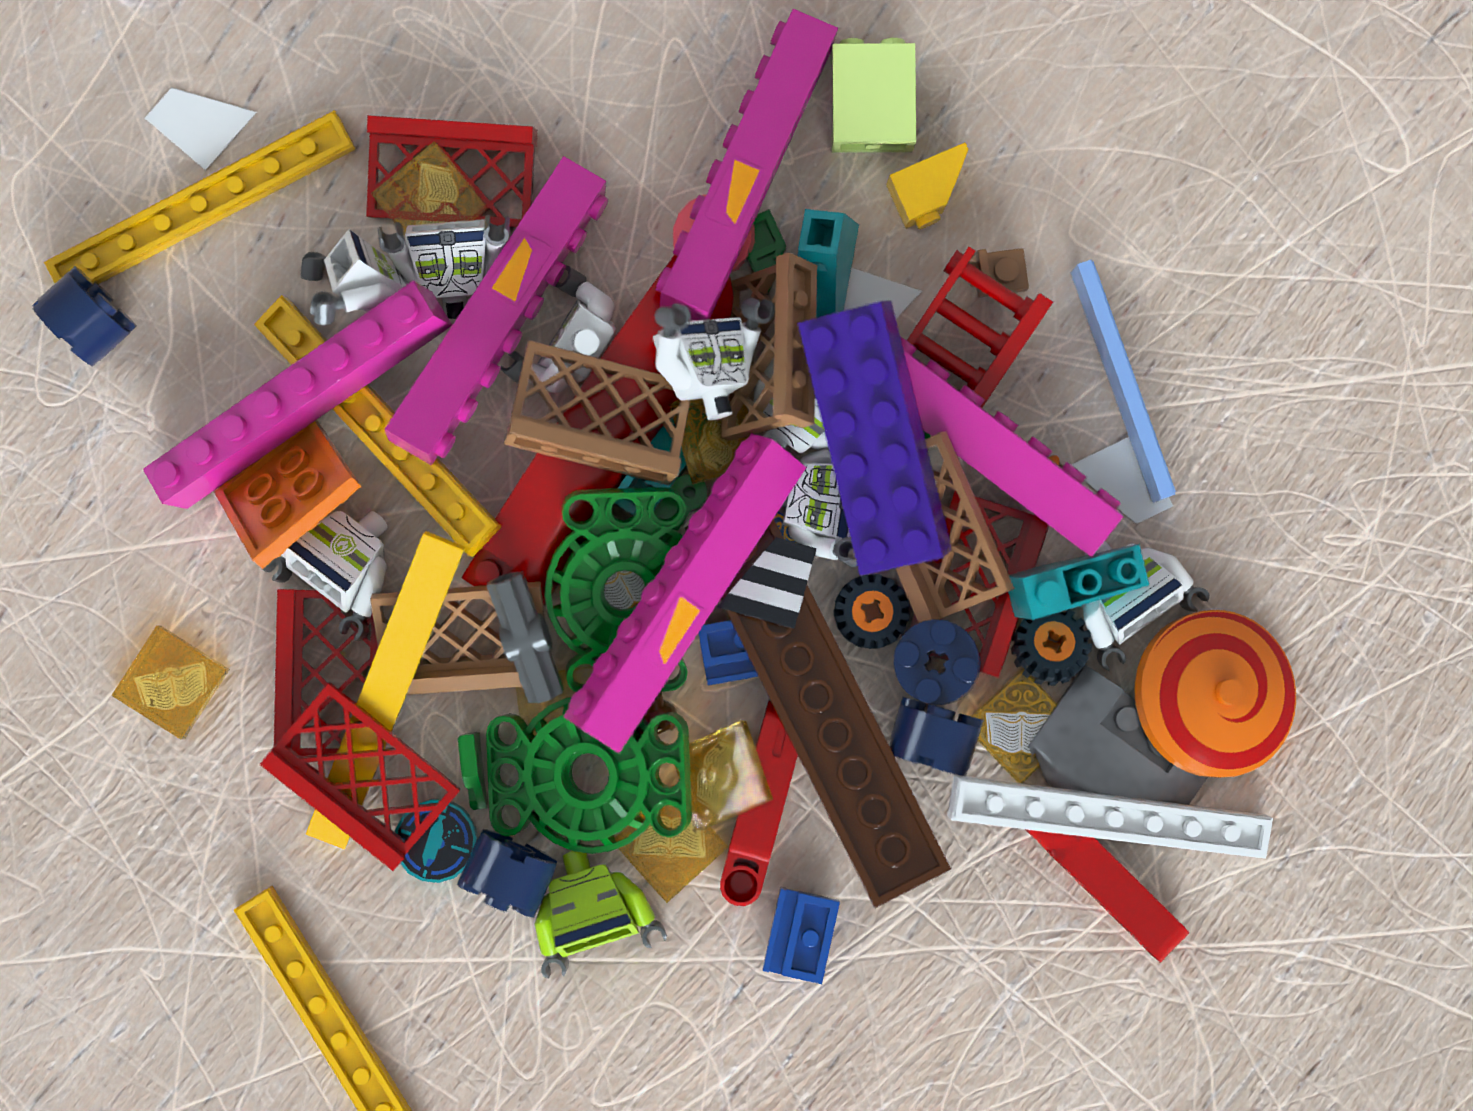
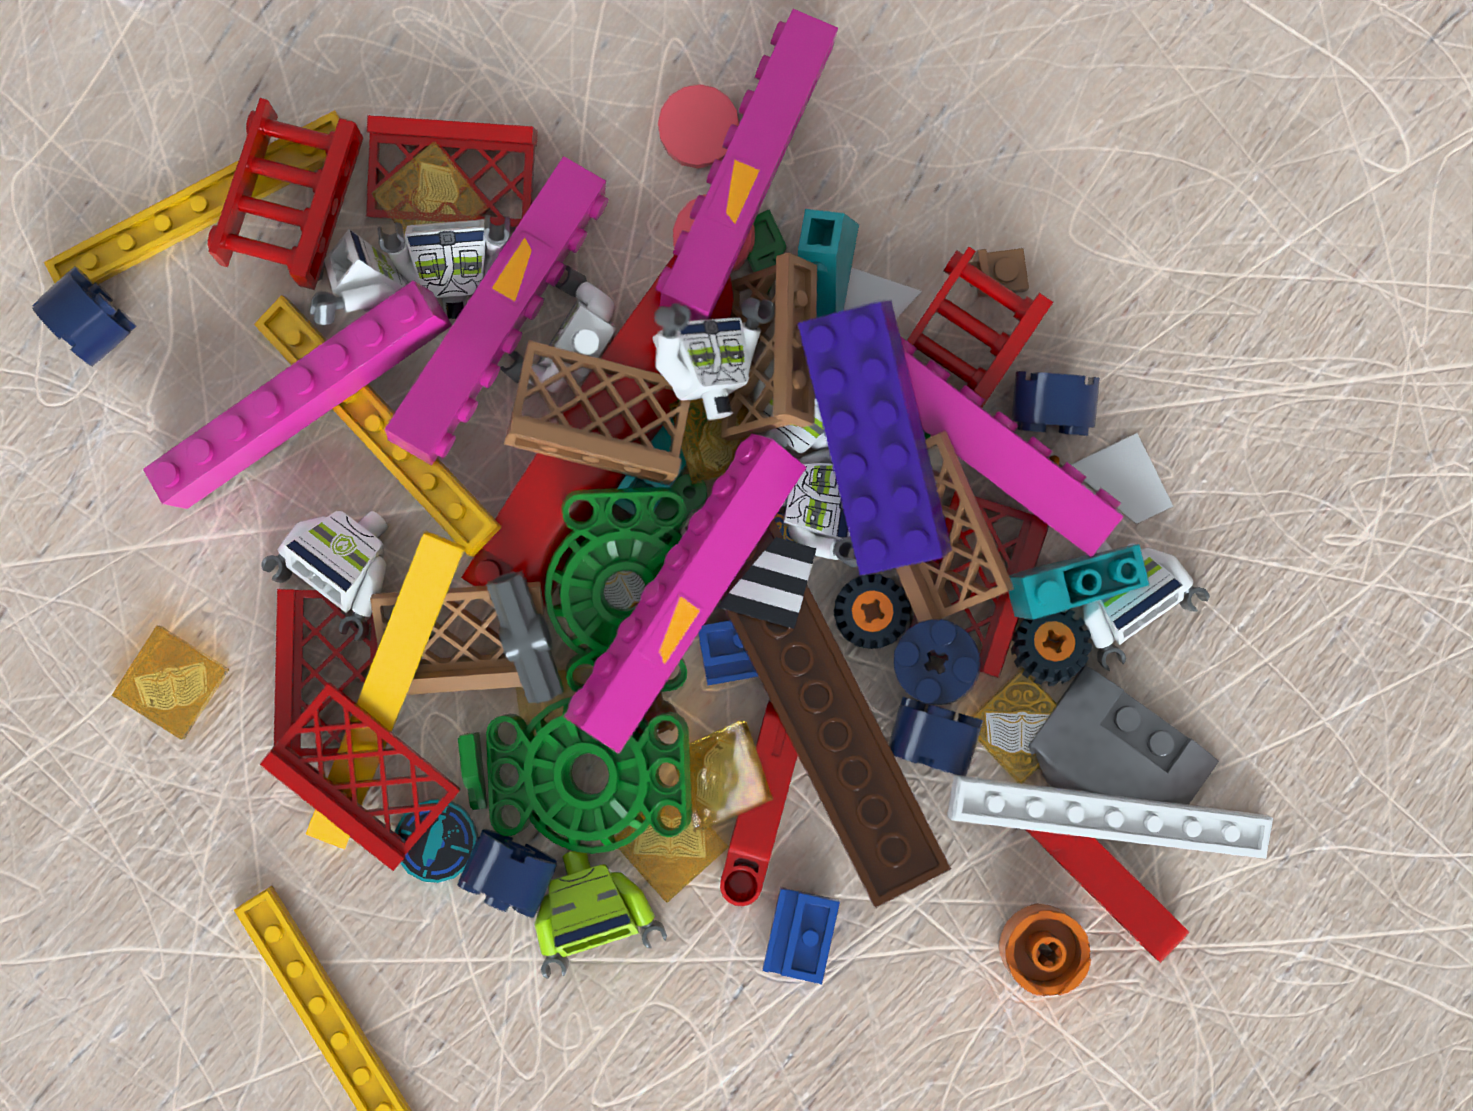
(198, 124): white sticker -> none
(286, 493): orange plate -> none
(314, 222): none -> red fence
(696, 124): none -> coral tile
(873, 96): yellowish green panel -> none
(925, 187): yellow slope -> none
(1034, 971): none -> orange brick
(1055, 401): none -> dark blue brick
(1122, 381): light blue tile -> none
(1215, 693): orange dish -> none

